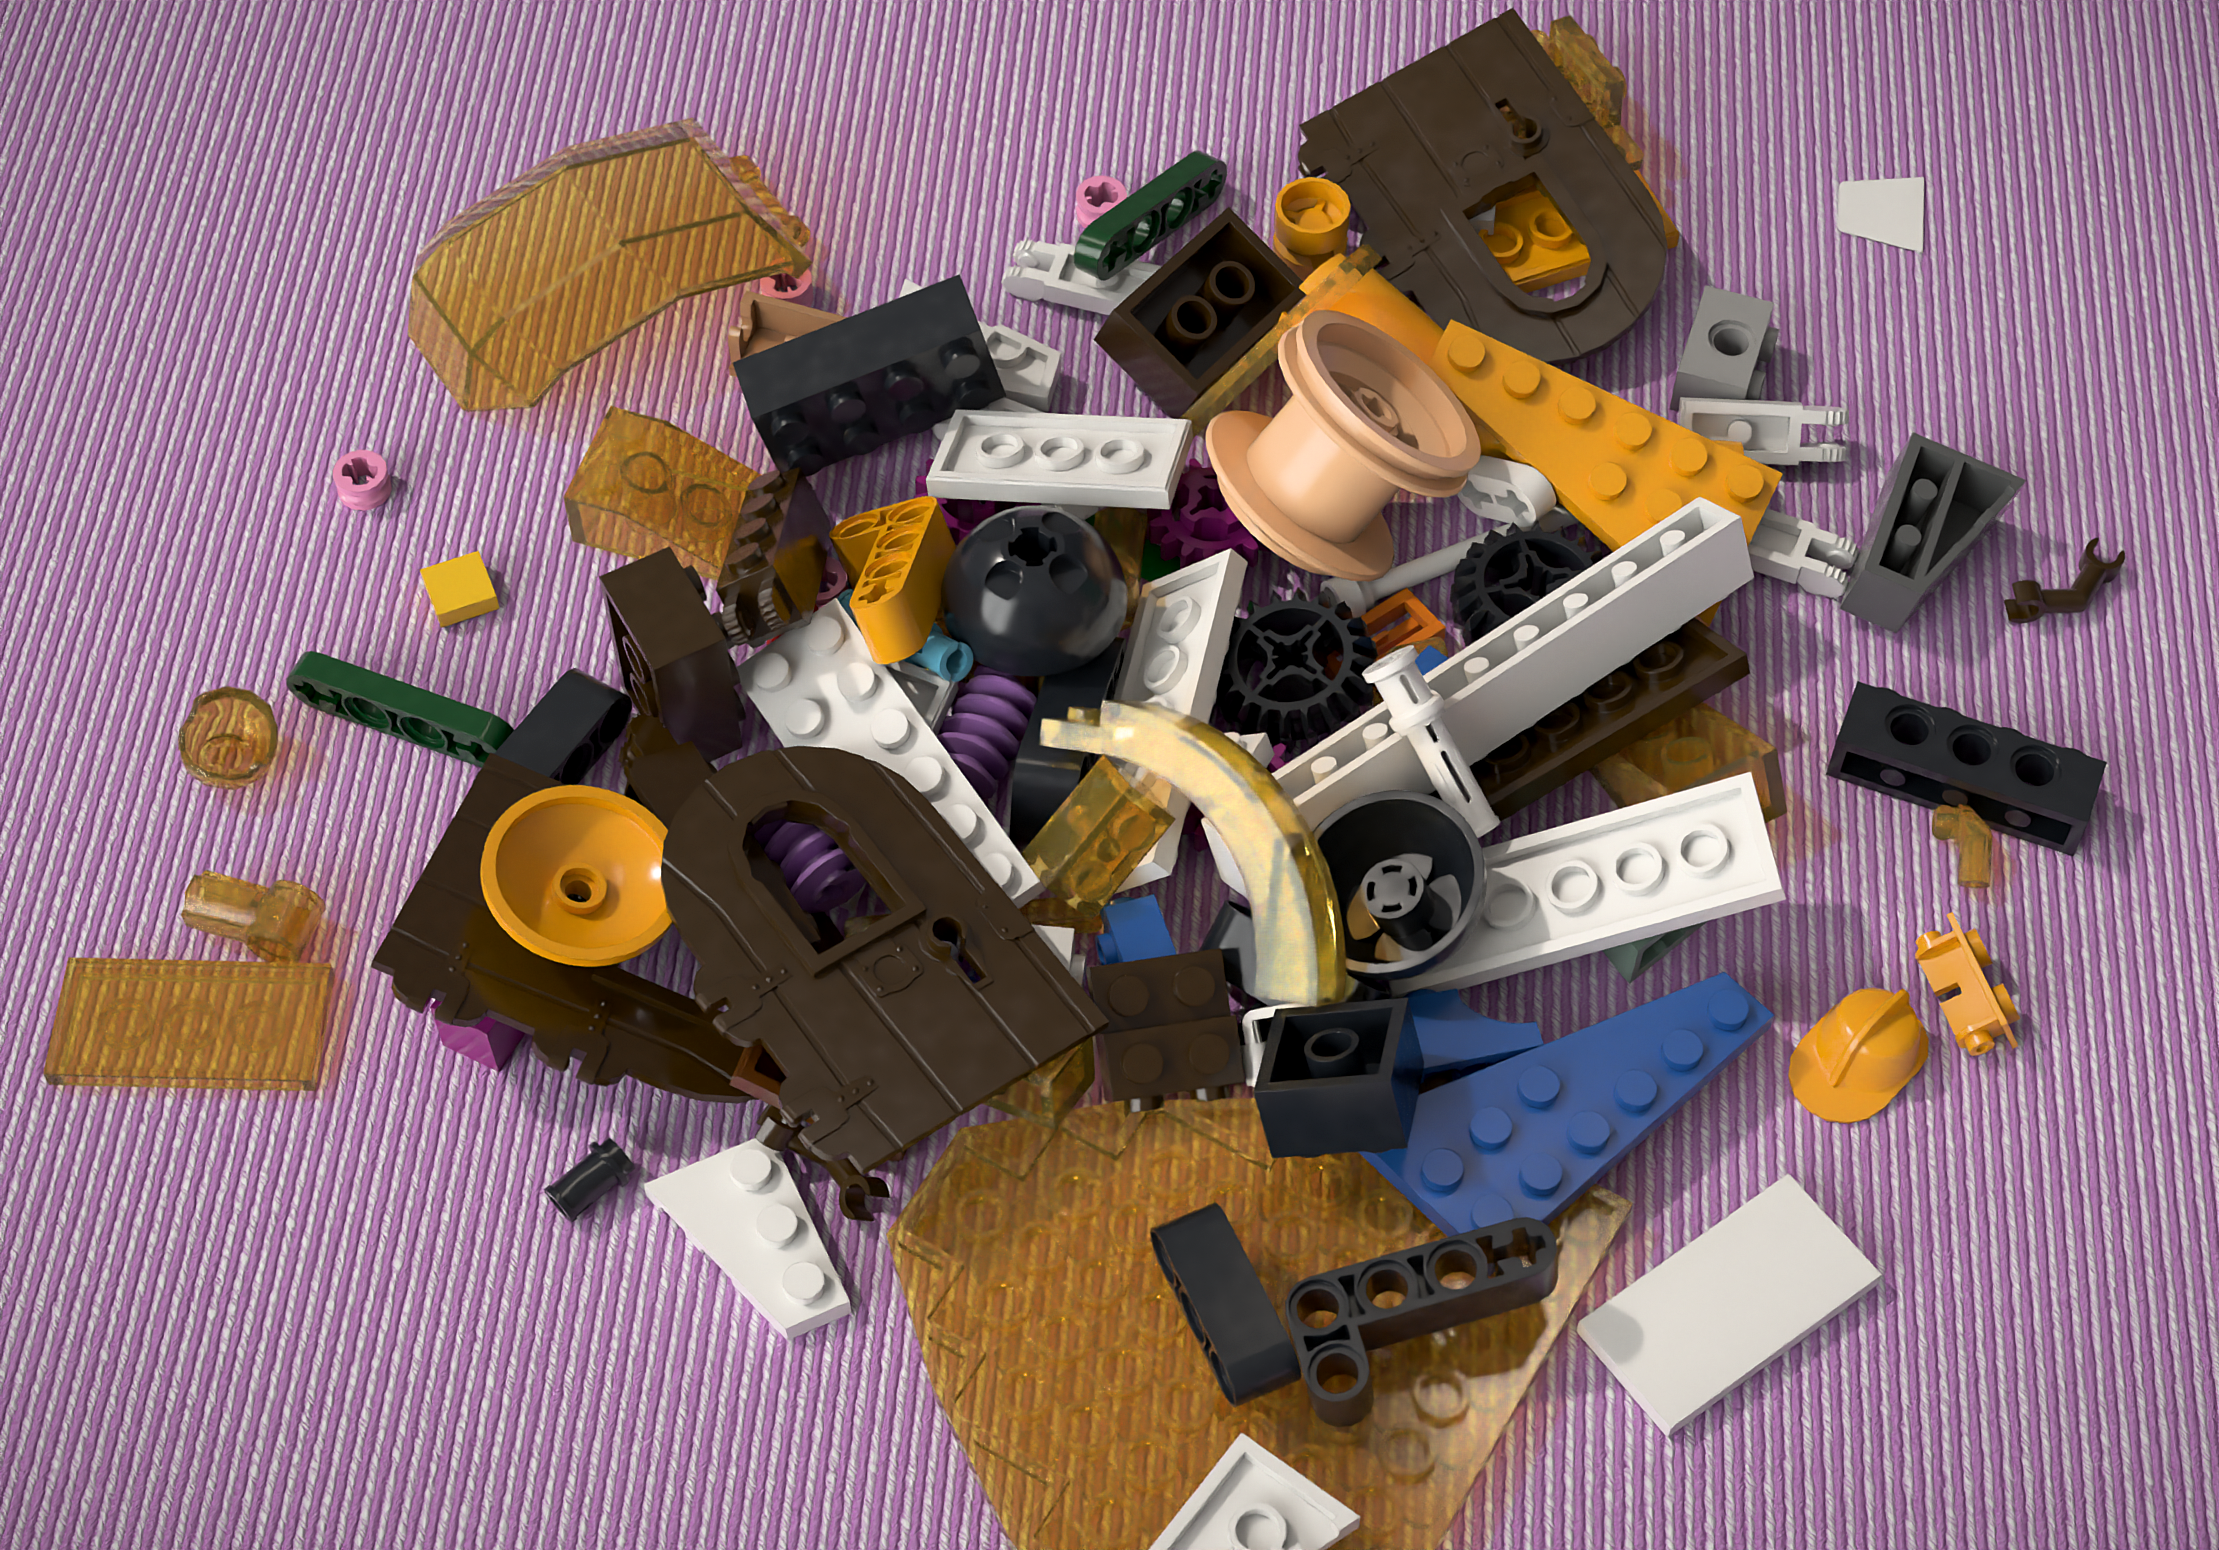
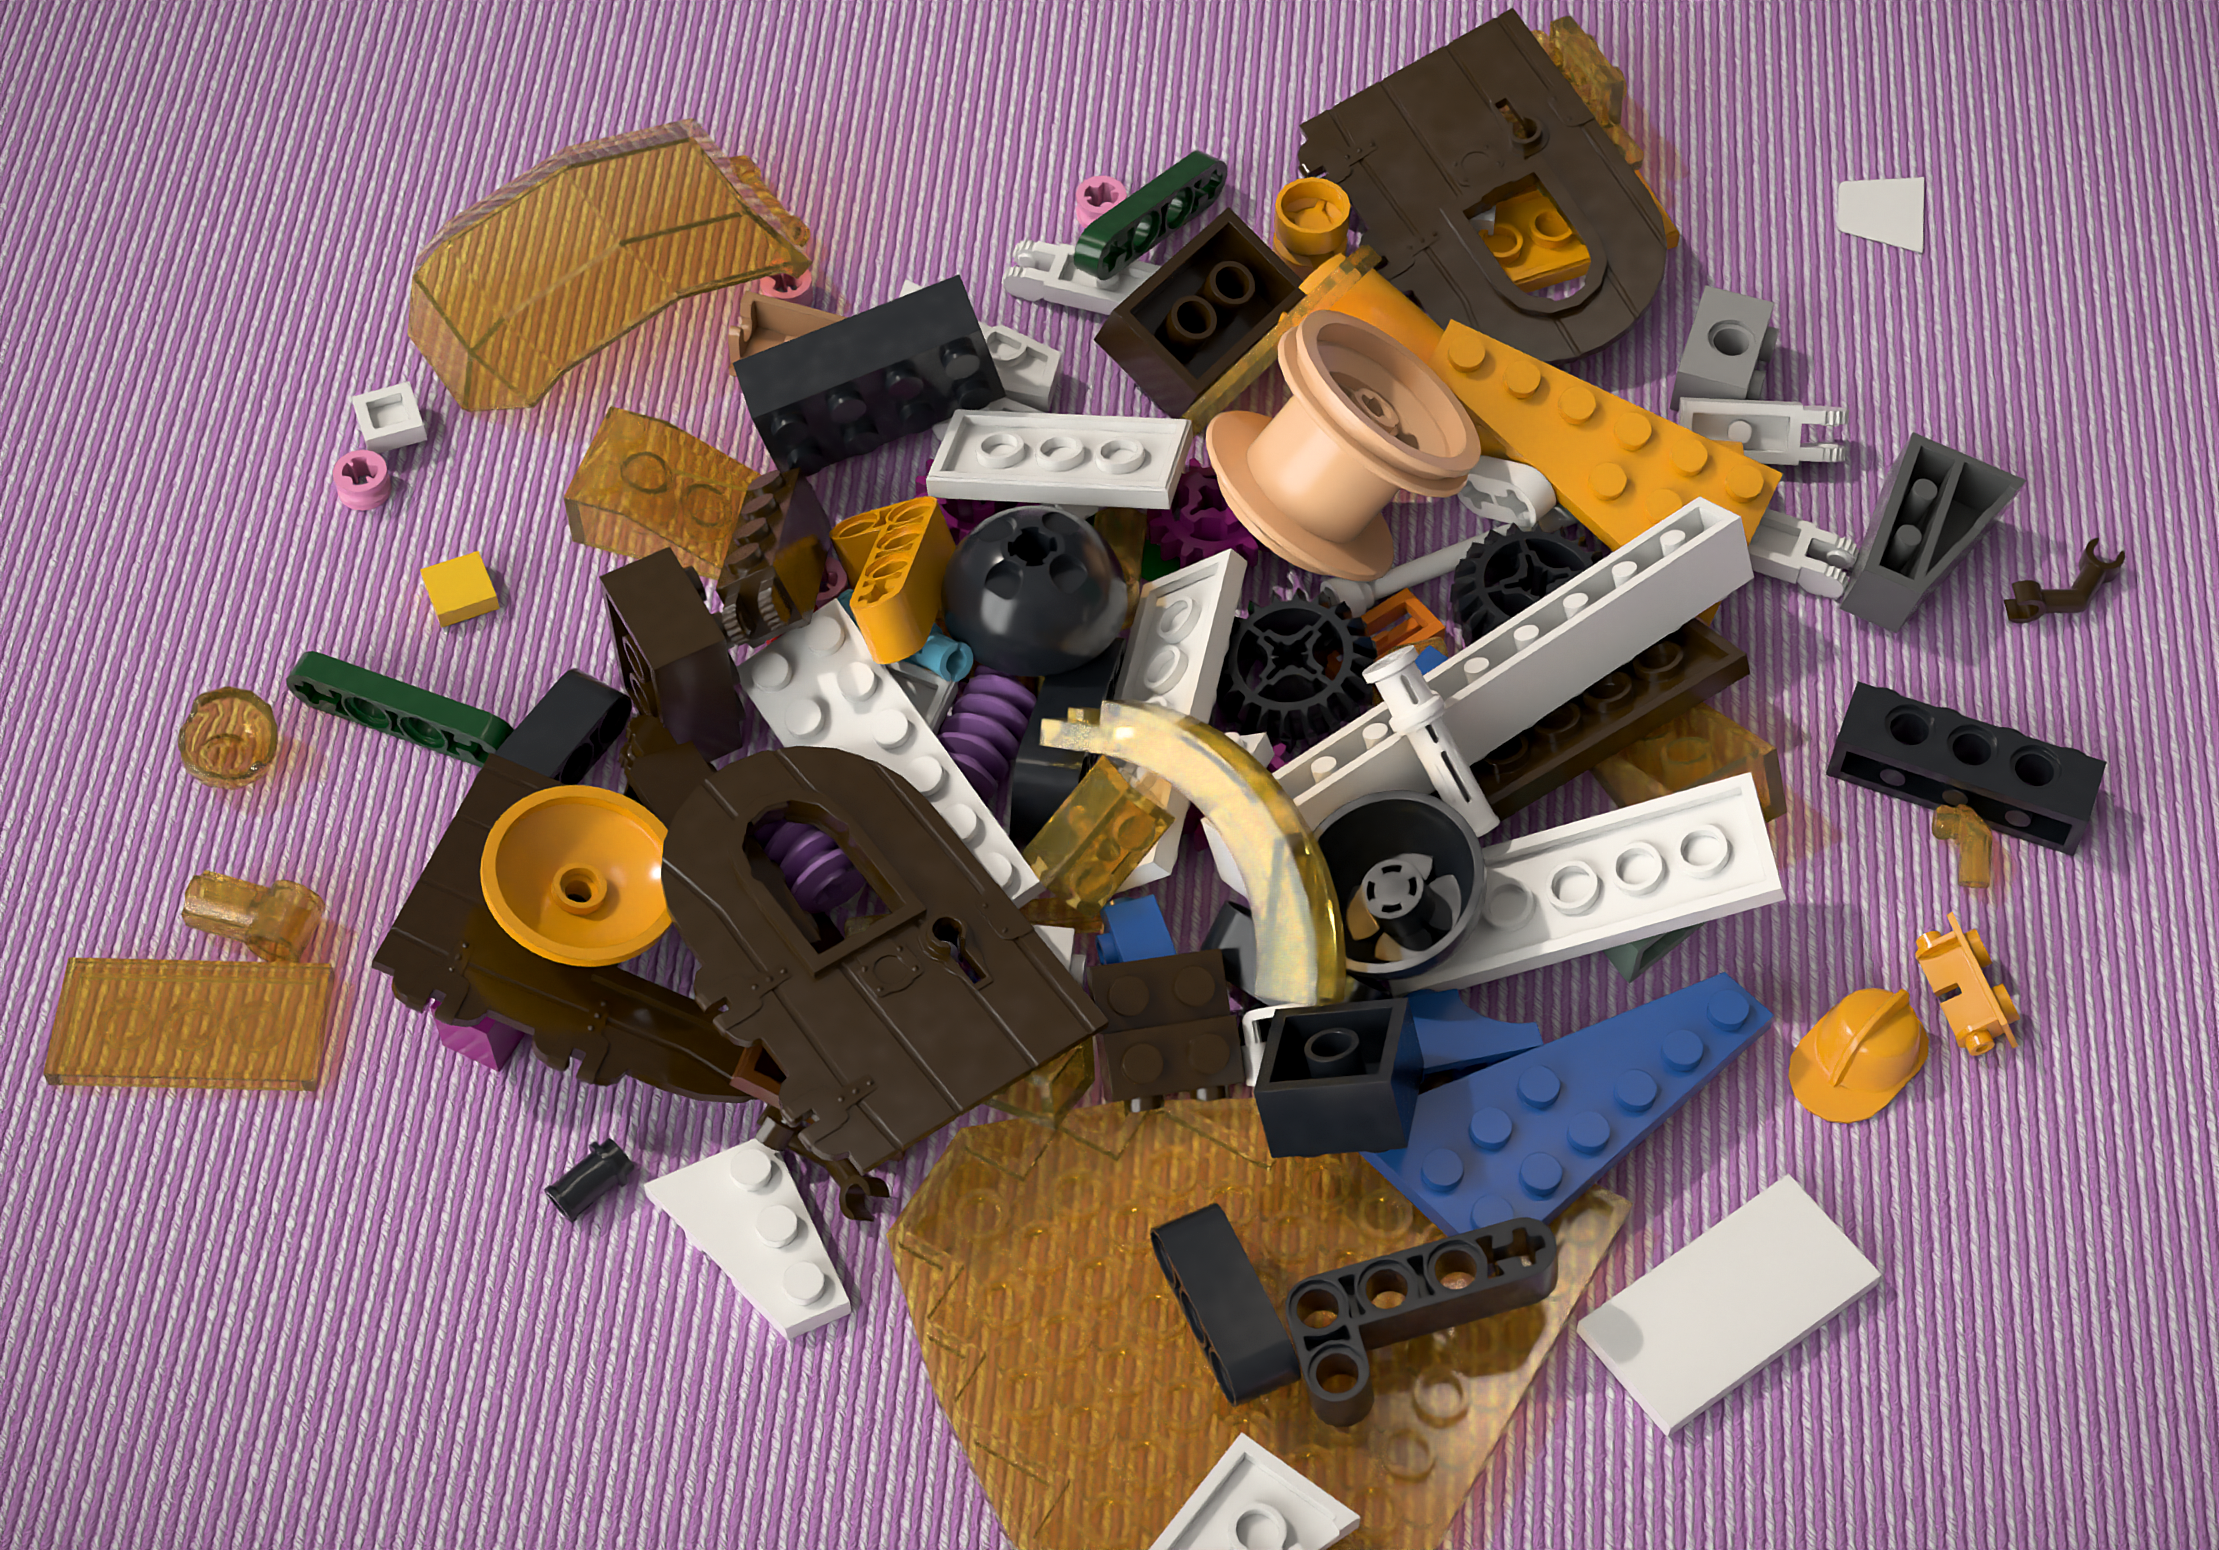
(389, 418): none -> white plate

